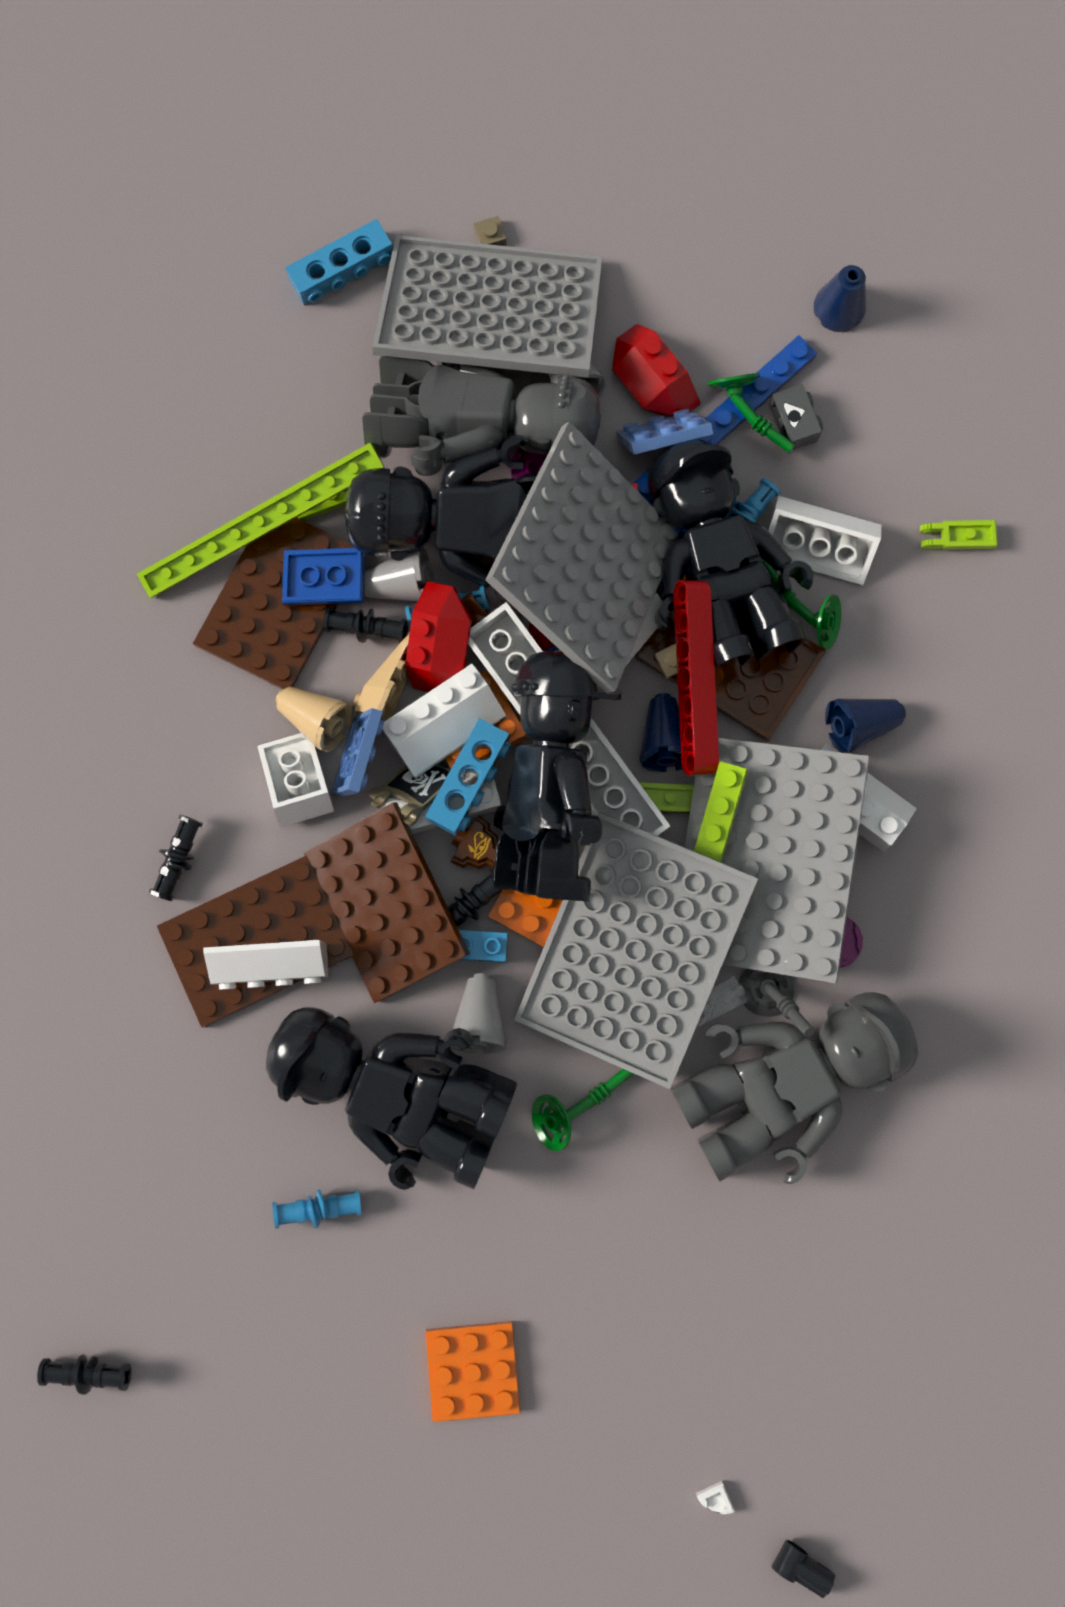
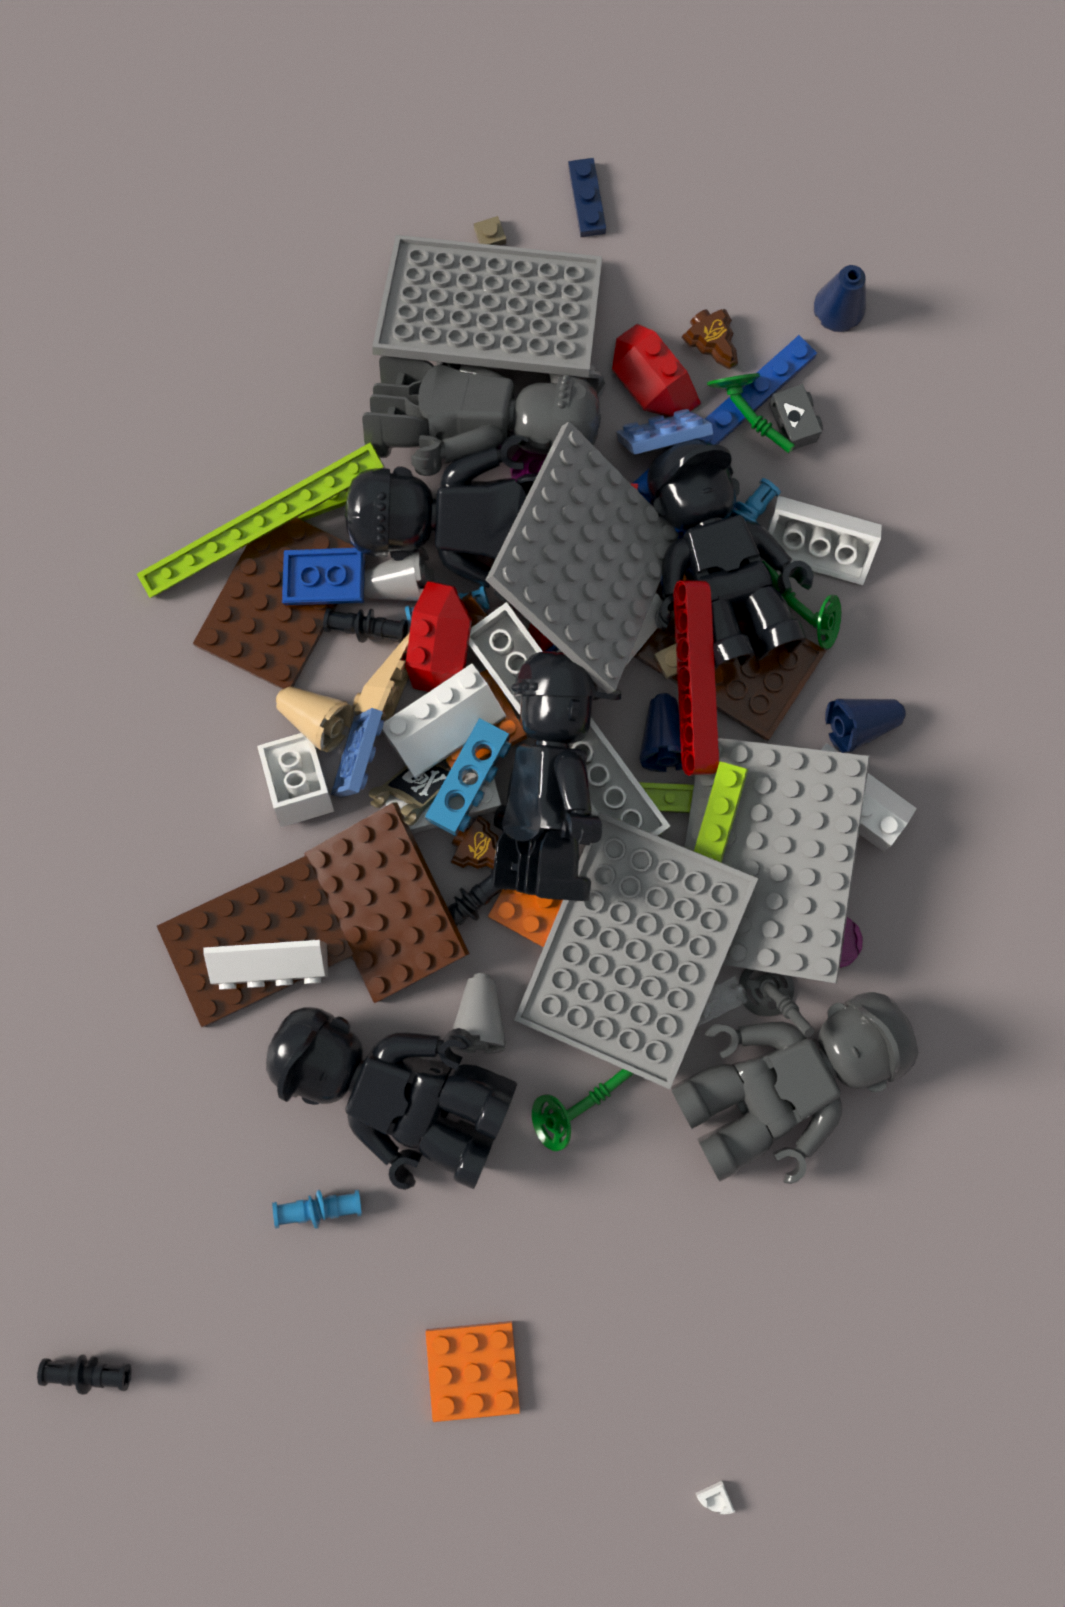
(175, 858): black piece -> none
(345, 249): dark azure brick -> none
(485, 946): dark azure brick -> none
(587, 197): none -> dark blue plate
(713, 337): none -> reddish brown rock
(796, 1565): black piece -> none
(961, 535): lime hinge -> none

